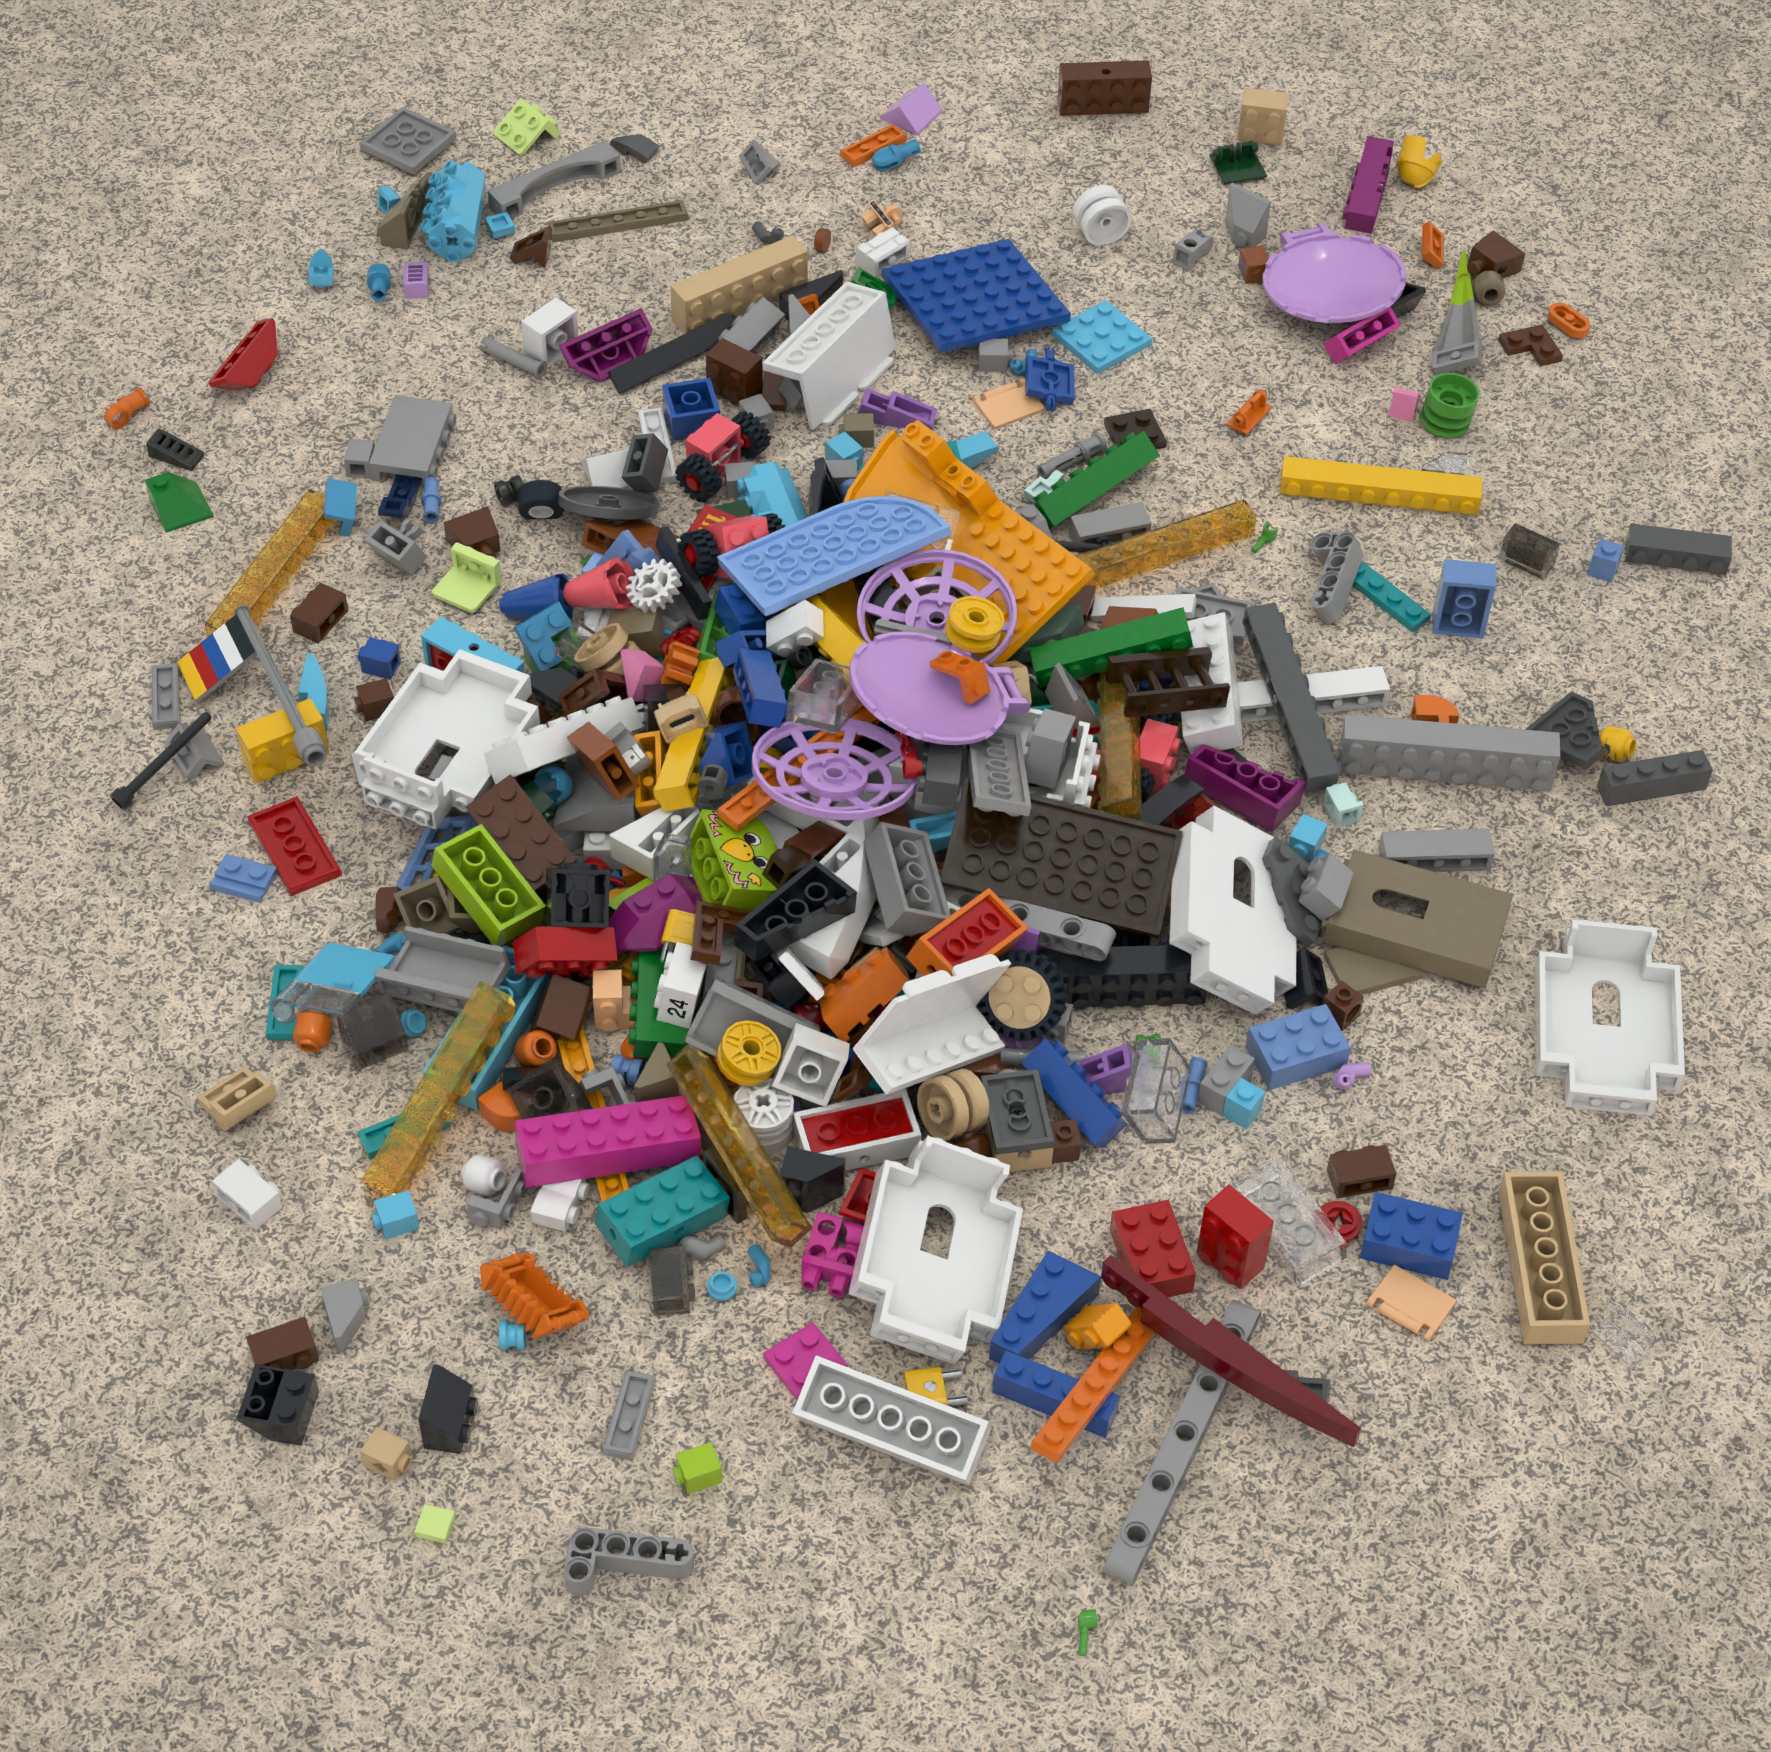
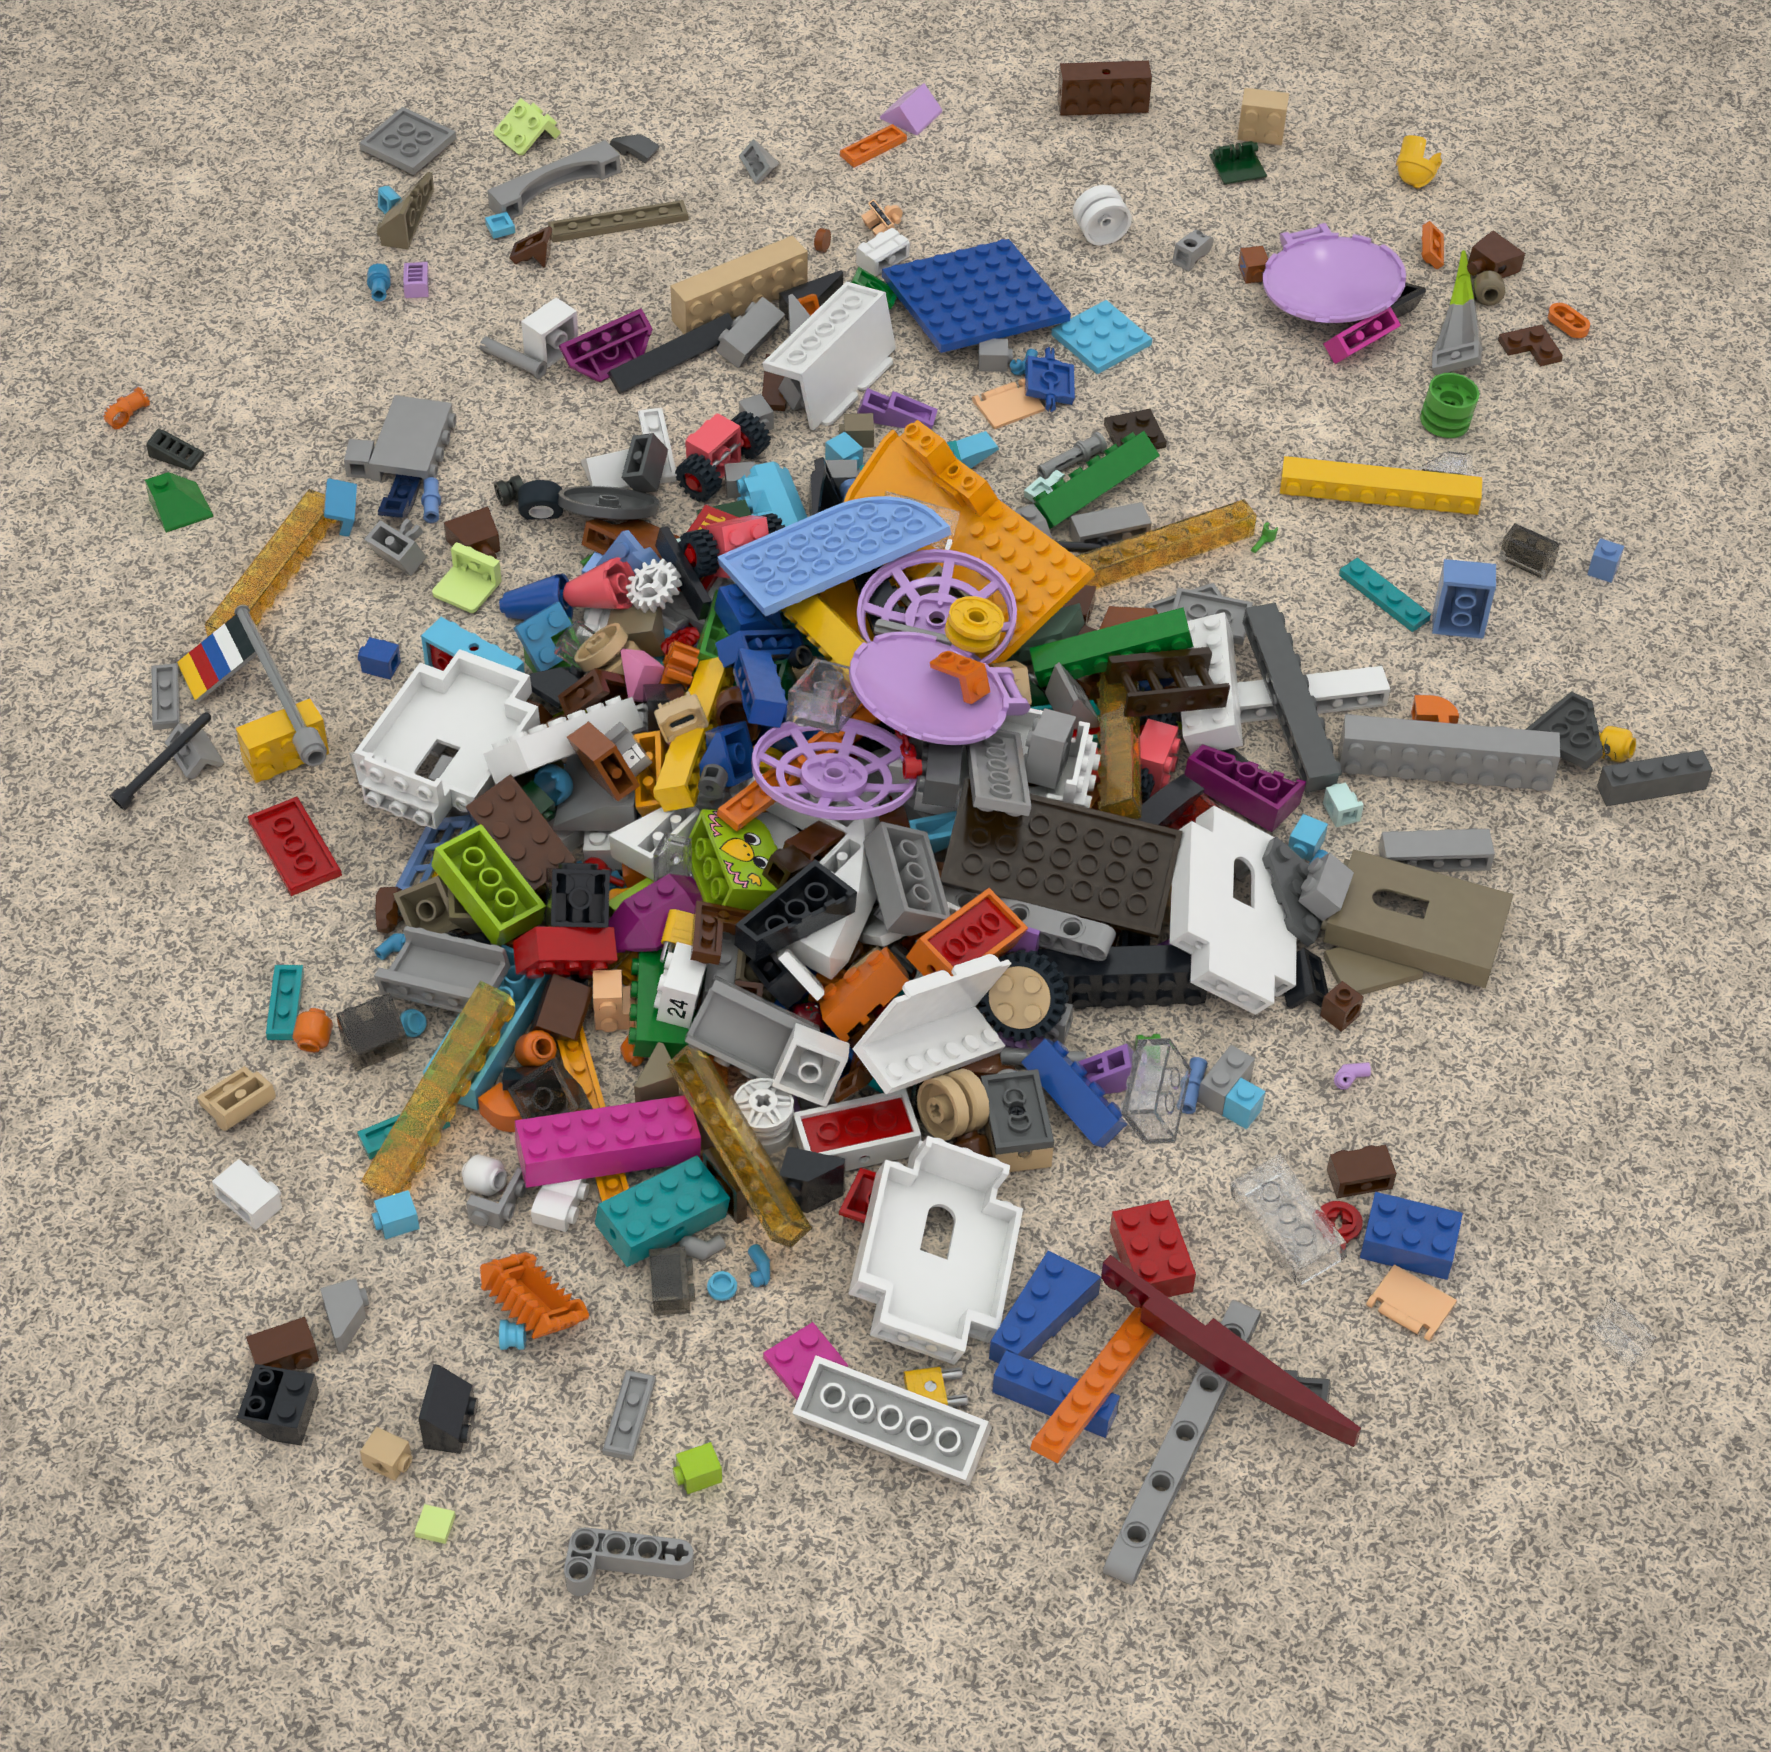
(243, 878): medium blue plate -> none
(249, 358): red wedge -> none
(313, 686): medium azure slope -> none
(319, 612): reddish brown brick -> none
(321, 269): medium azure plate -> none
(330, 982): door -> none
(373, 698): reddish brown brick -> none
(454, 210): medium azure brick -> none
(596, 1080): light grey bracket -> none
(629, 1069): medium blue wheel -> none
(688, 406): blue slope -> none
(734, 371): reddish brown brick -> none
(741, 1066): yellow wheel -> none
(767, 236): dark grey arm -> none
(794, 628): white brick -> none
(826, 1261): dark pink hips -> none
(893, 155): dark azure arm -> none
(1066, 1141): reddish brown brick -> none
(1086, 1620): bright green hand -> none
(1097, 1326): light orange brick -> none
(1160, 602): white tile -> none
(1234, 1237): red brick -> none
(1246, 216): light grey slope -> none
(1250, 413): orange hinge -> none
(1297, 1047): medium blue brick -> none
(1341, 560): light grey beam -> none
(1368, 185): magenta wedge -> none
(1404, 404): bright pink slope -> none
(1543, 1258): tan brick -> none
(1603, 1063): white panel -> none
(1678, 549): dark grey brick -> none

